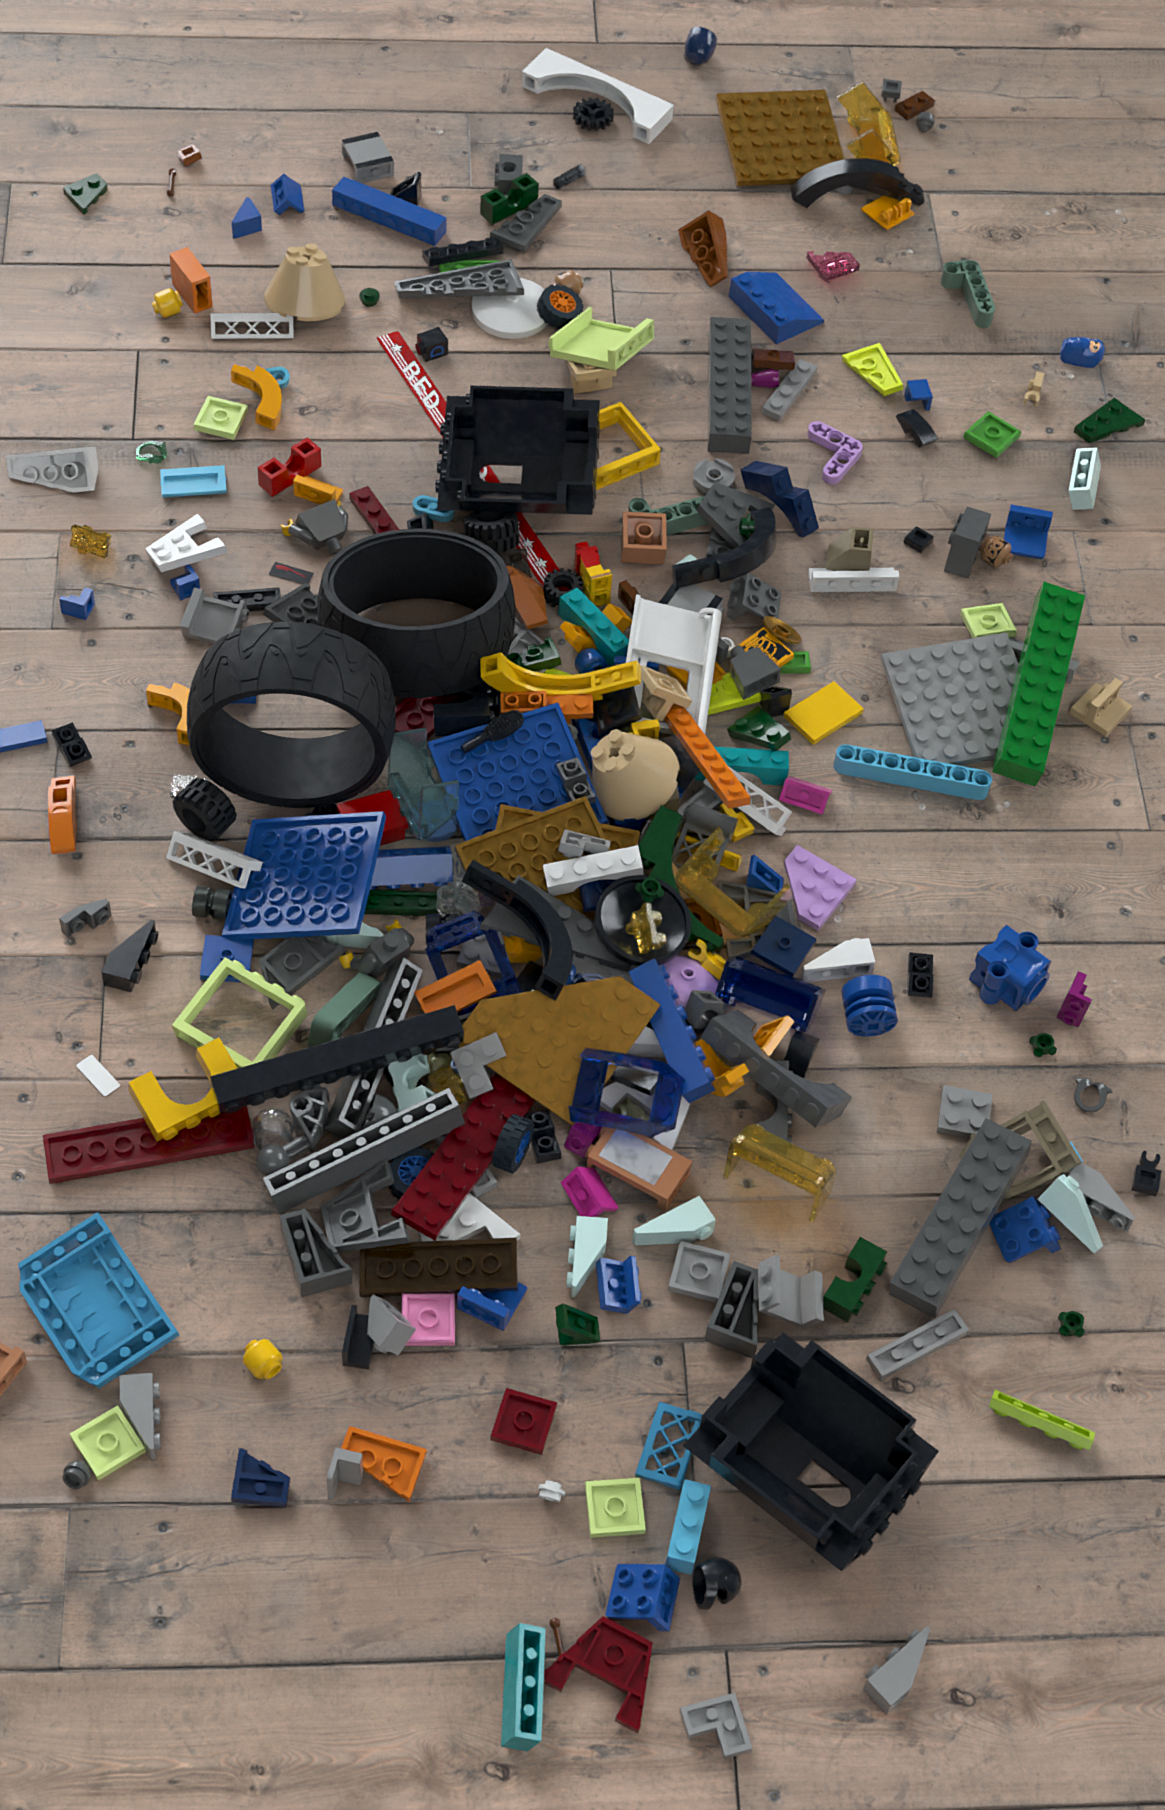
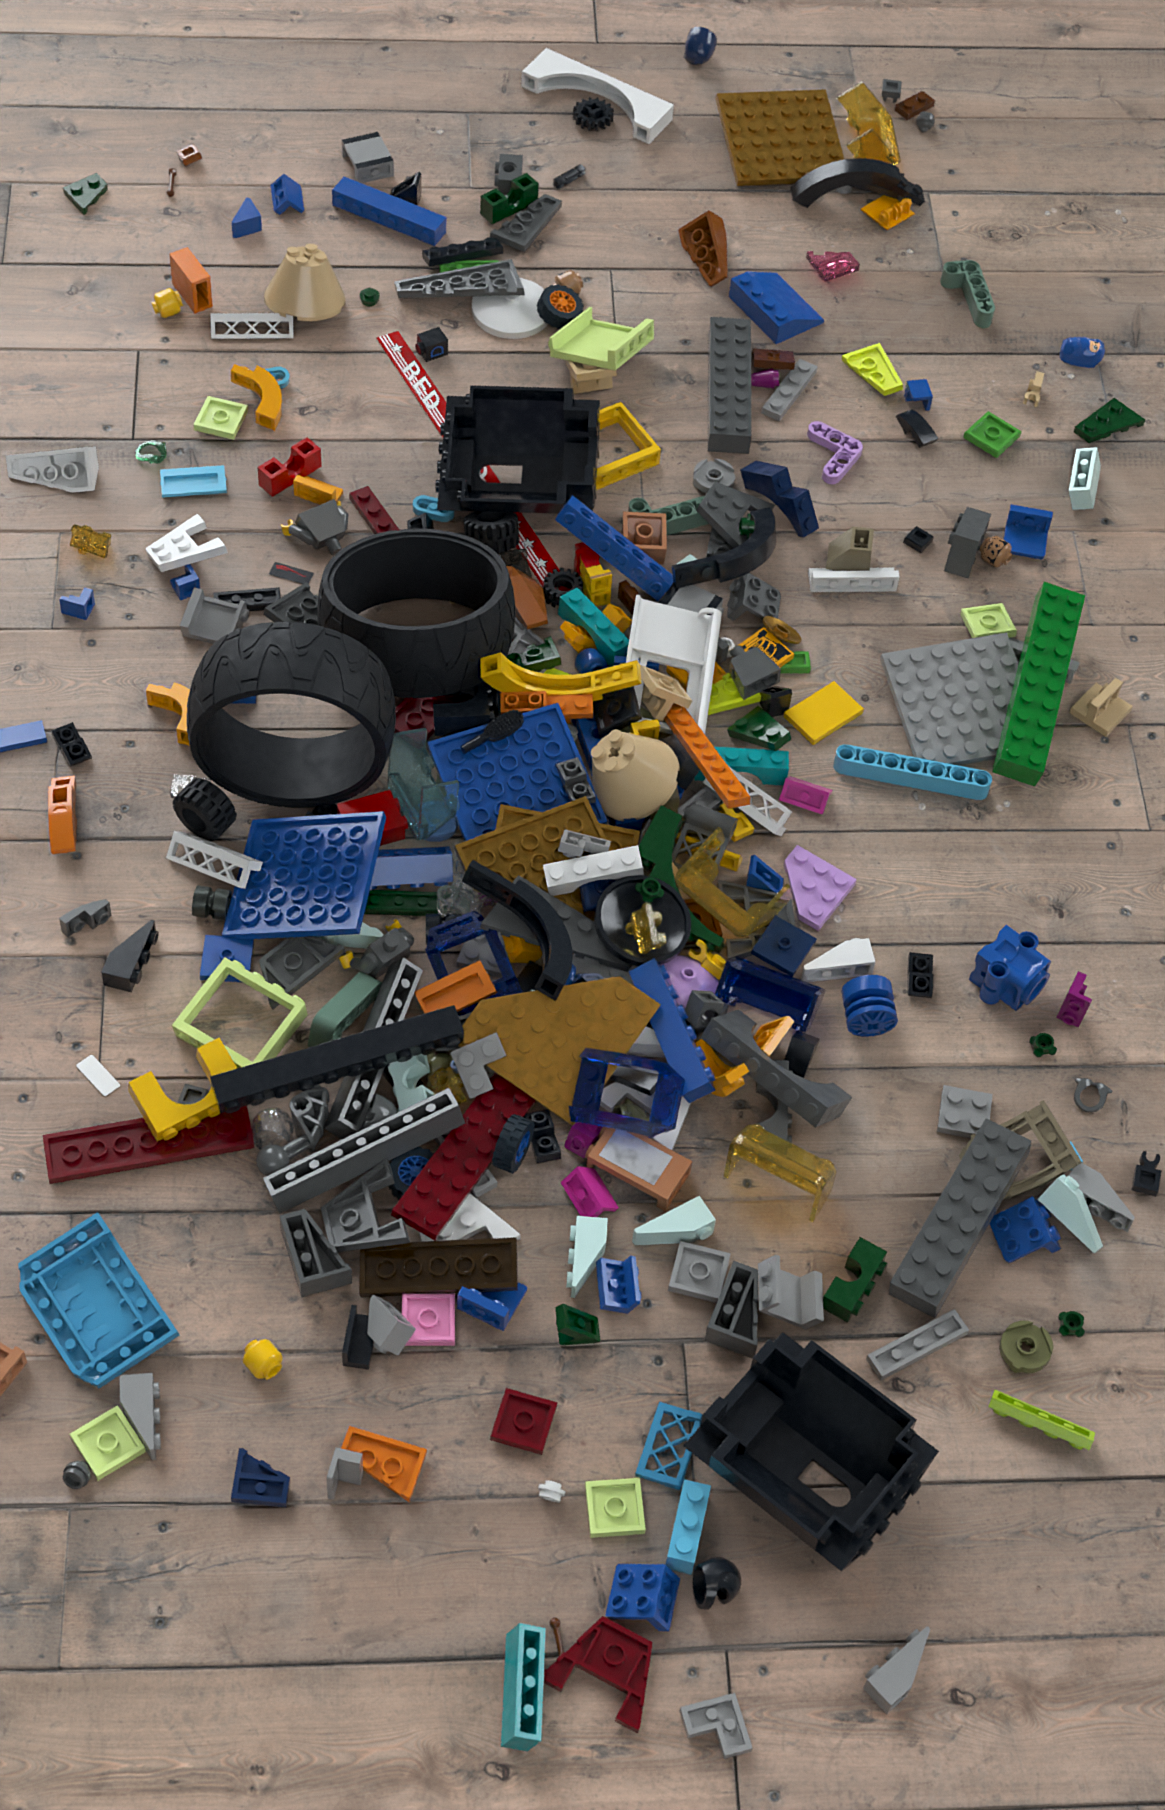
(192, 1094): none -> dark grey tile
(615, 548): none -> blue brick
(1024, 1361): none -> olive plate

